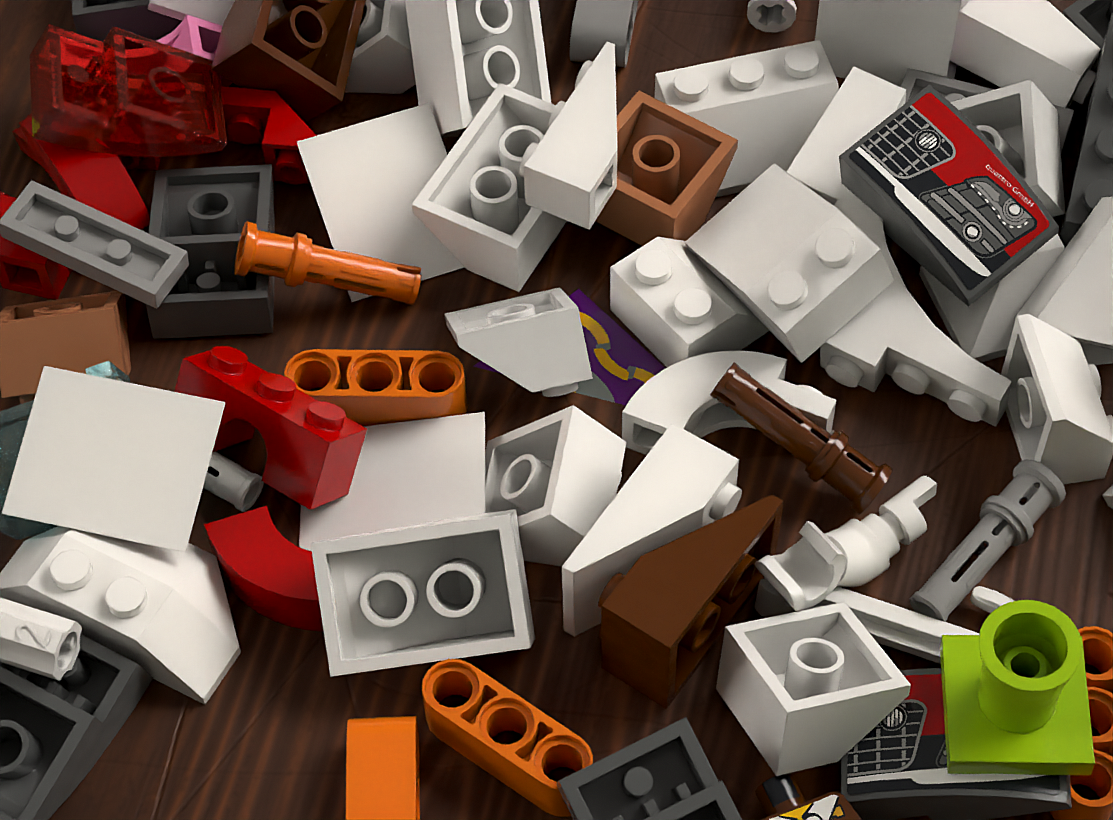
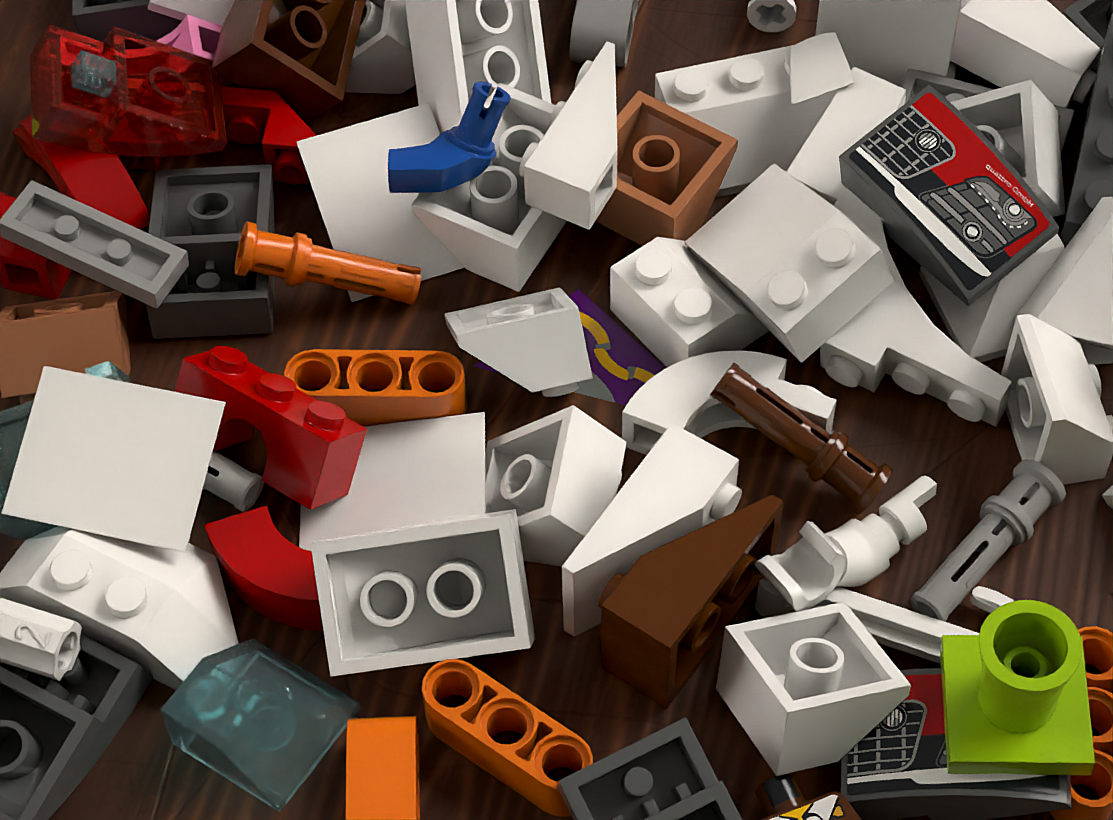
(93, 74): none -> clear light blue piece
(257, 719): none -> clear light blue slope
(456, 153): none -> blue arm
(818, 67): none -> white sticker

